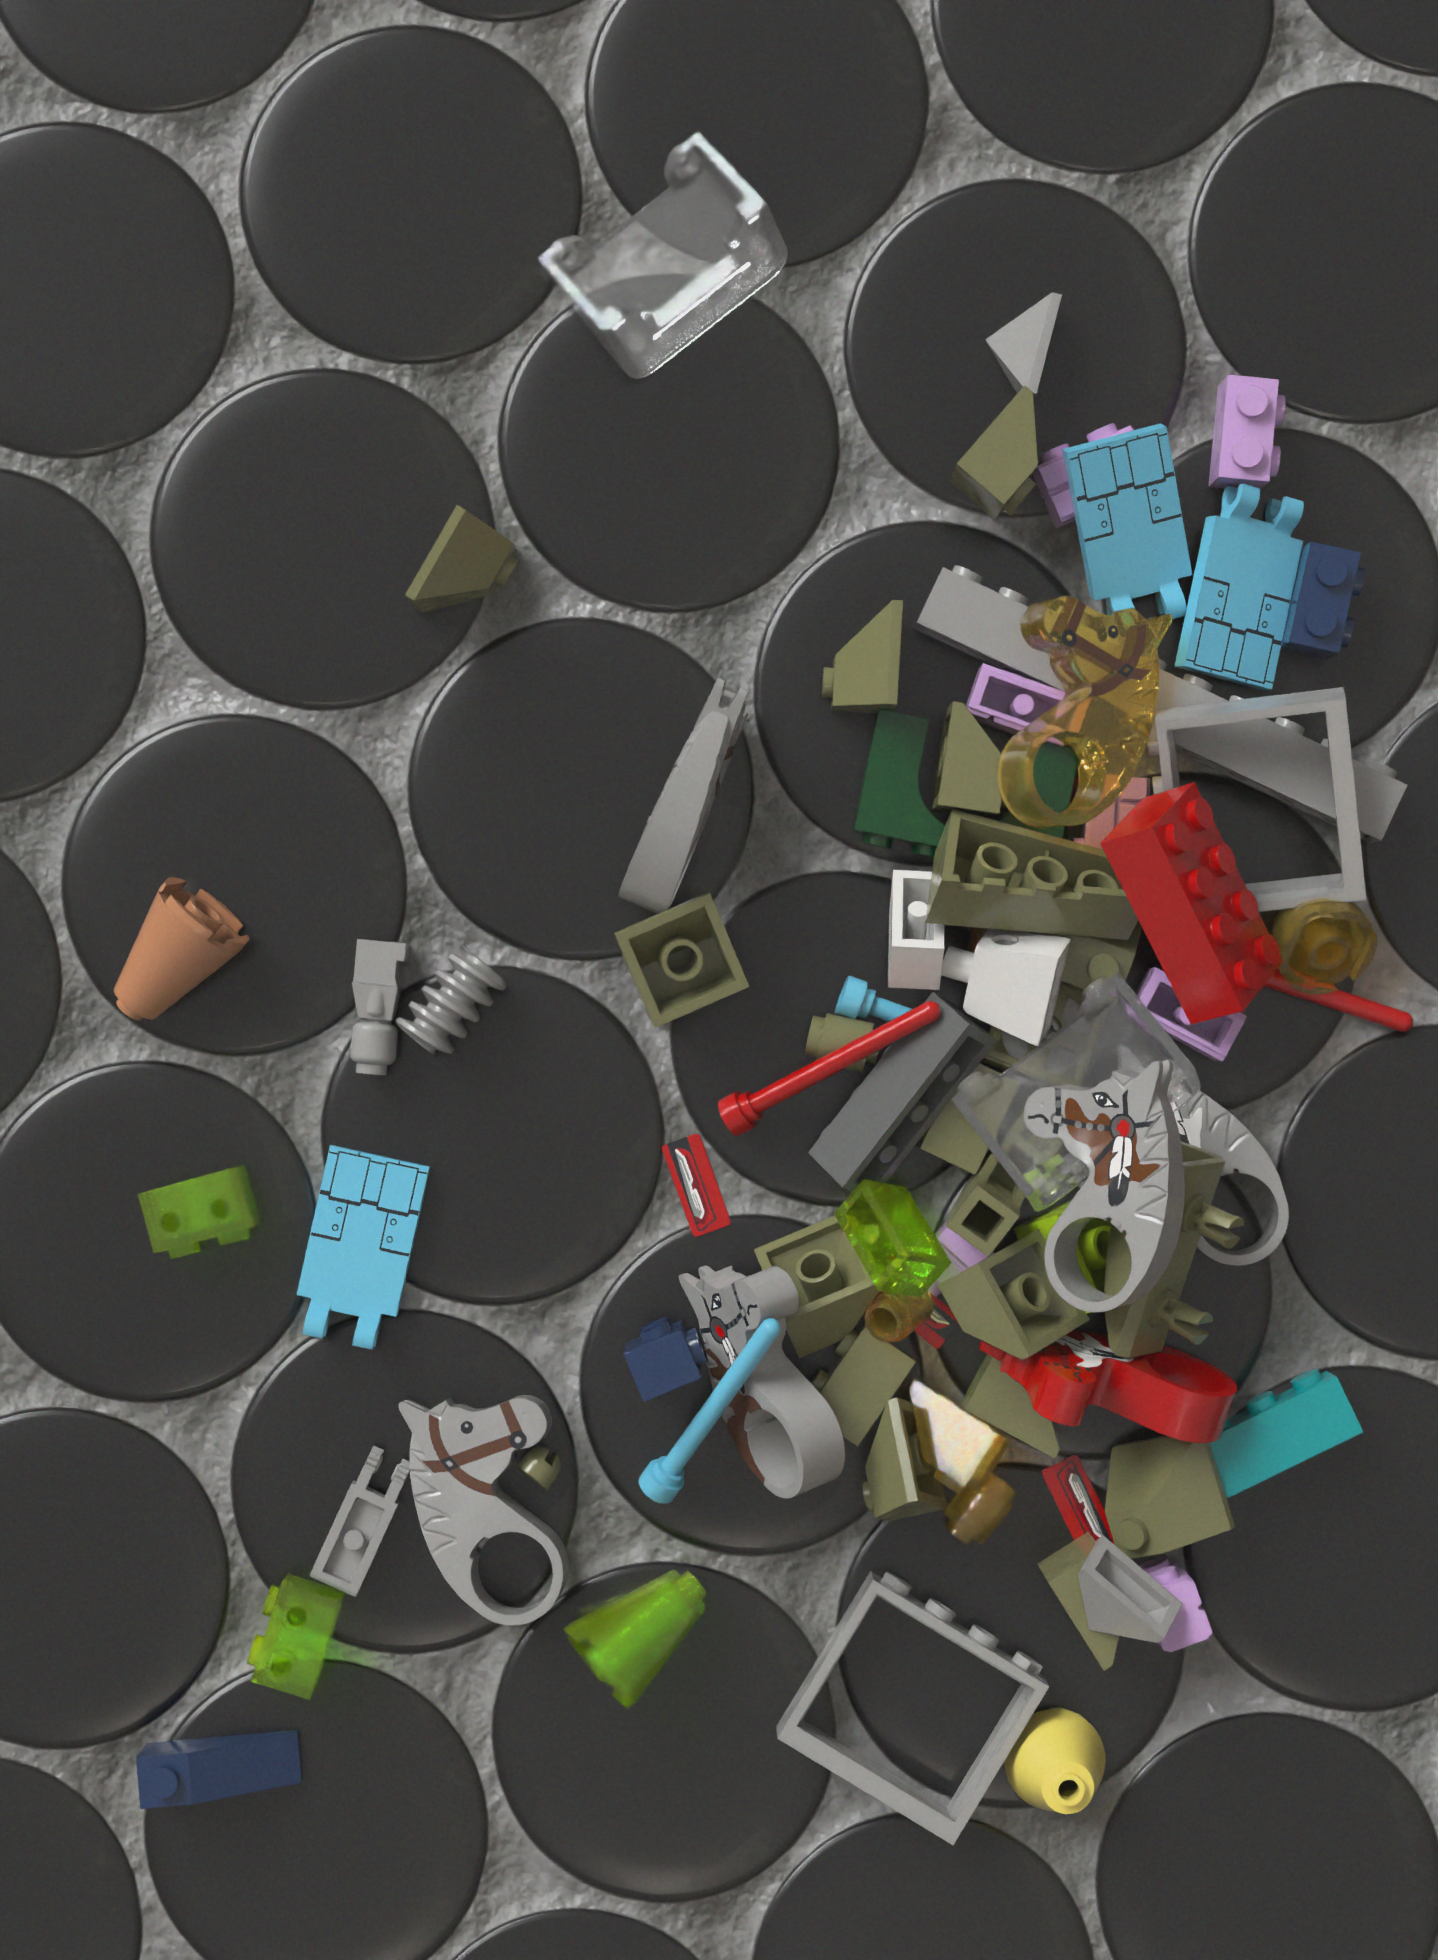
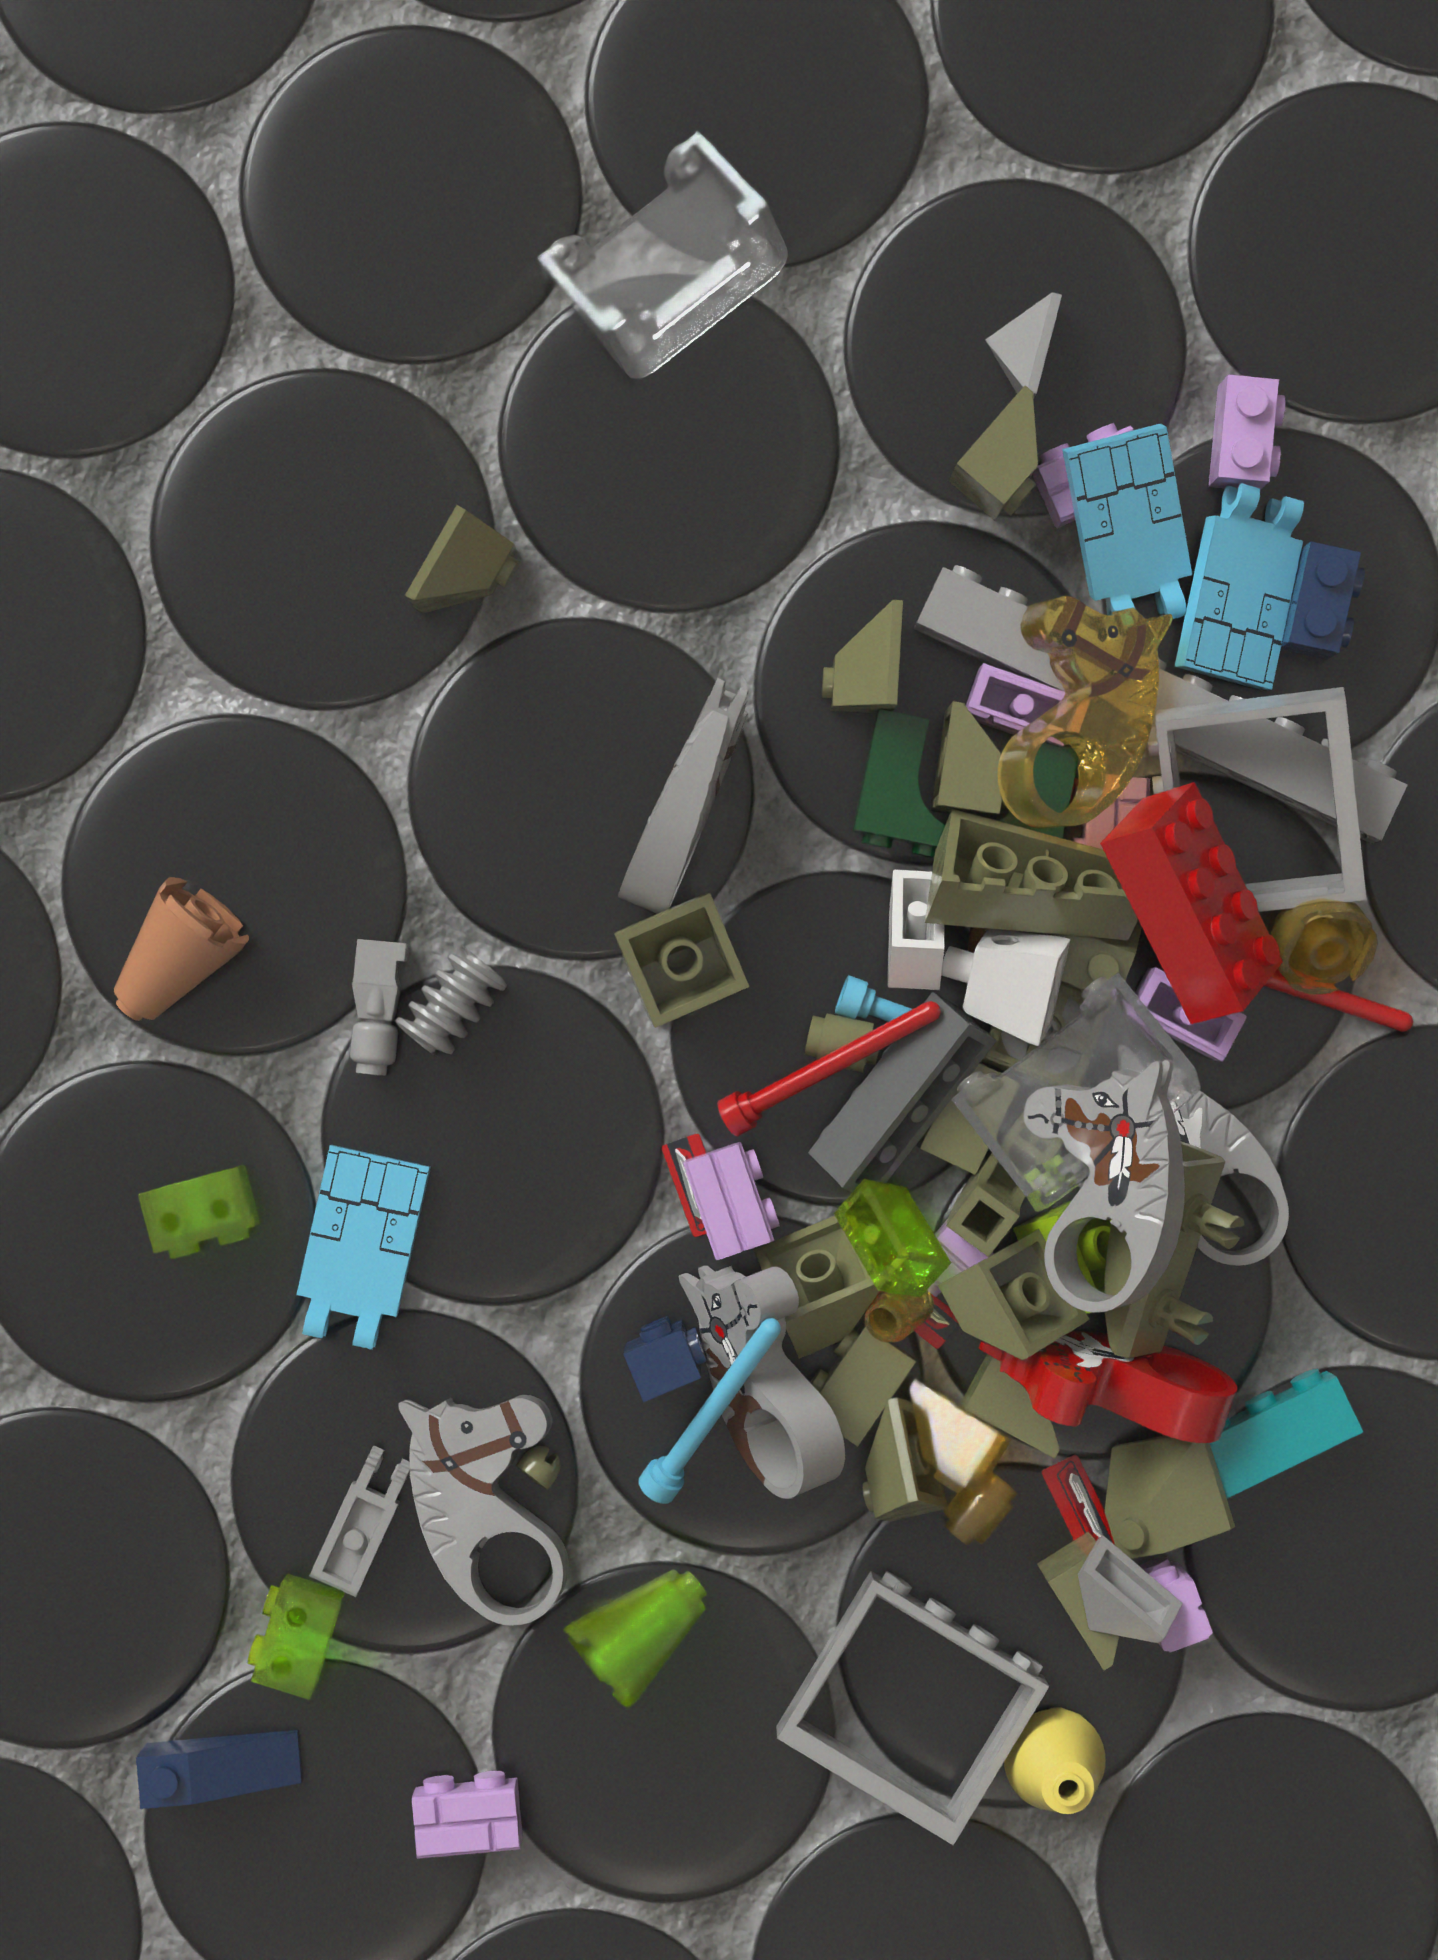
(467, 1815): none -> lavender brick
(730, 1201): none -> lavender brick

